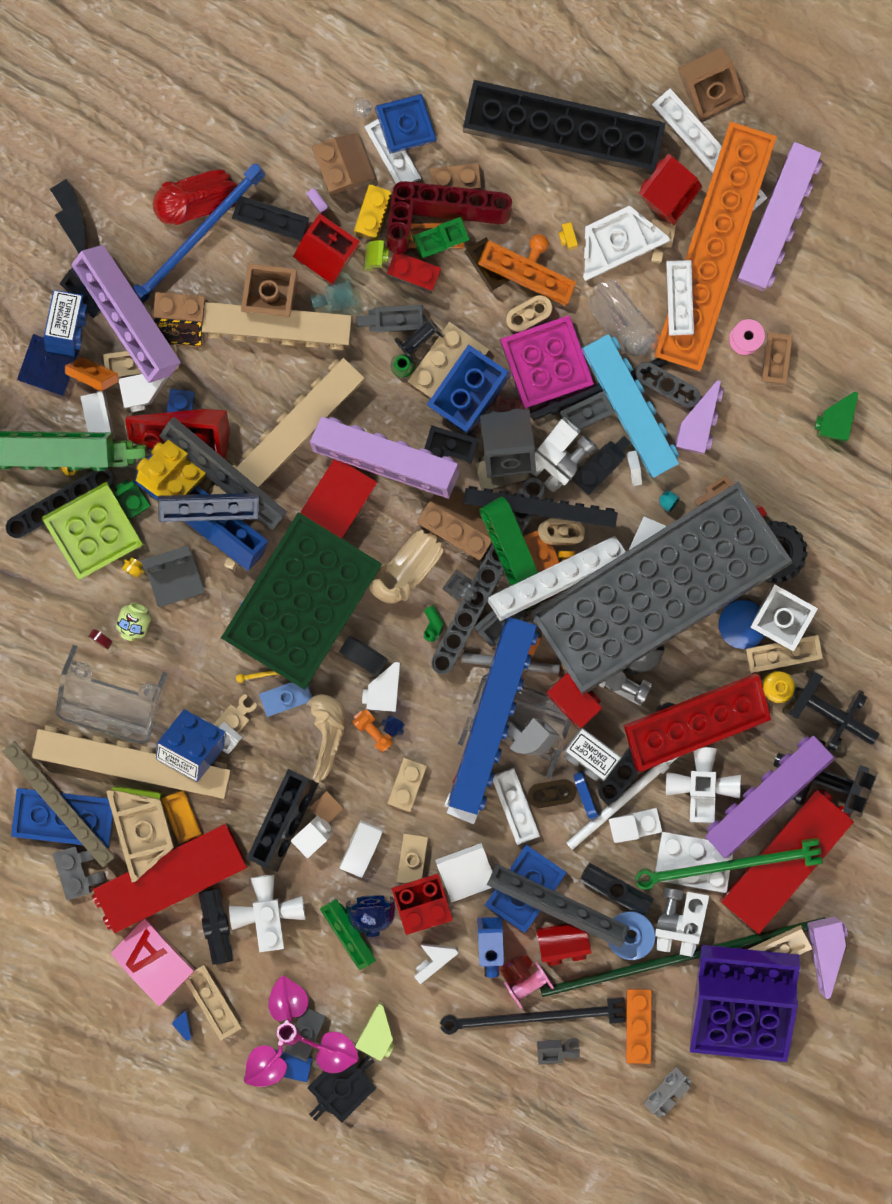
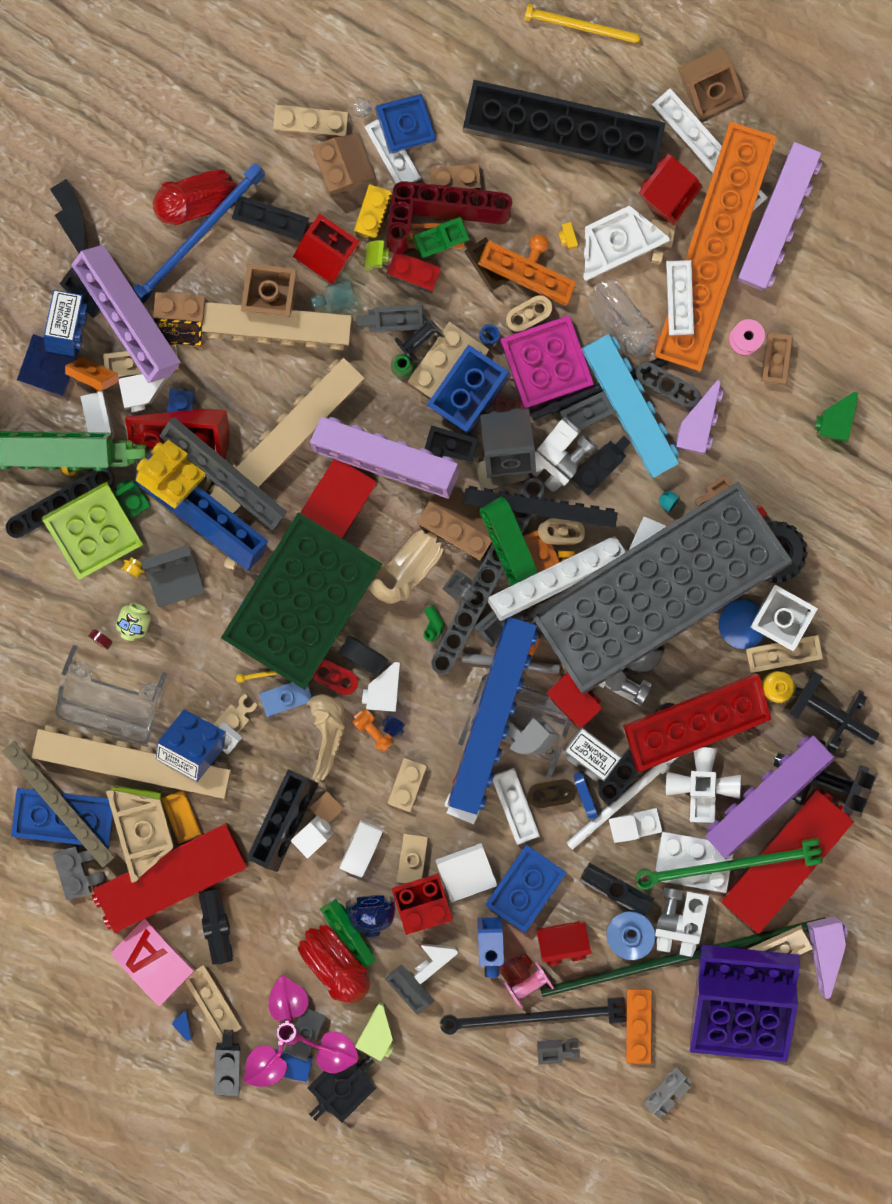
(208, 507): tile -> none
(227, 1066): none -> hinge
(267, 914): white brick -> none
(310, 121): none -> tan plate
(317, 201): lavender tile -> none
(334, 965): none -> red hair
(335, 677): none -> red plate
(409, 989): none -> dark grey plate
(492, 331): none -> blue hinge
(558, 905): dark grey tile -> none
(580, 24): none -> yellow bar
(634, 468): white tile -> none

